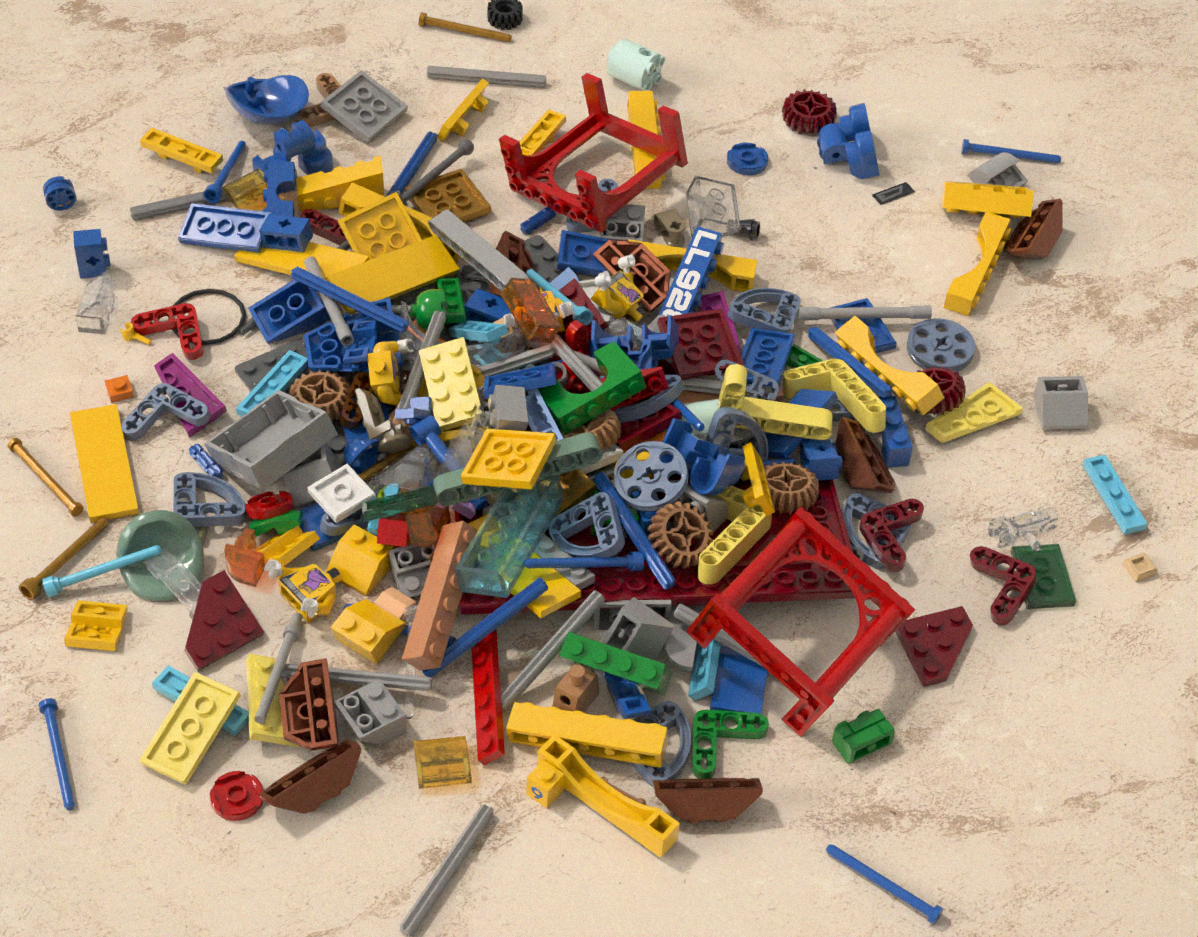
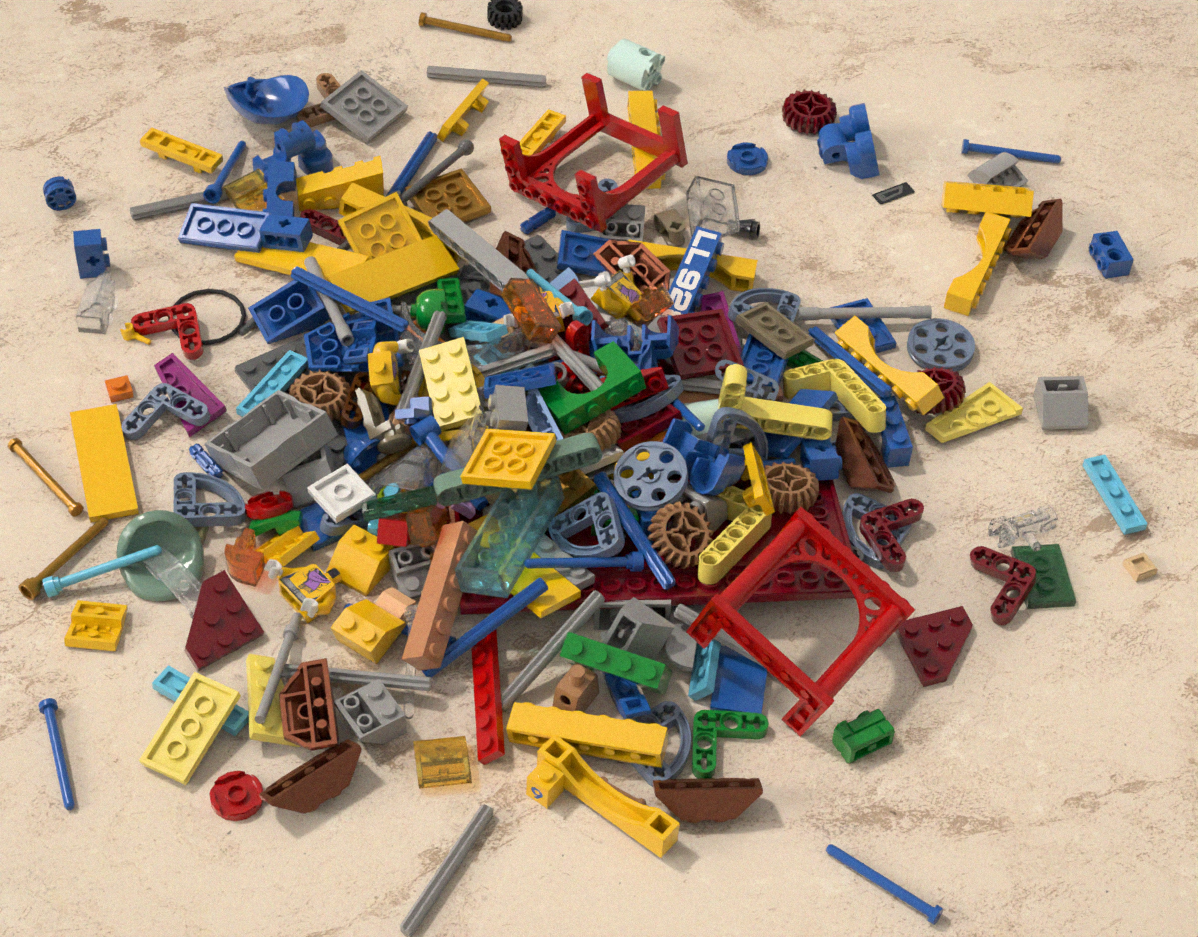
(653, 302): none -> clear orange brick
(774, 330): none -> dark tan tile
(1111, 254): none -> blue brick

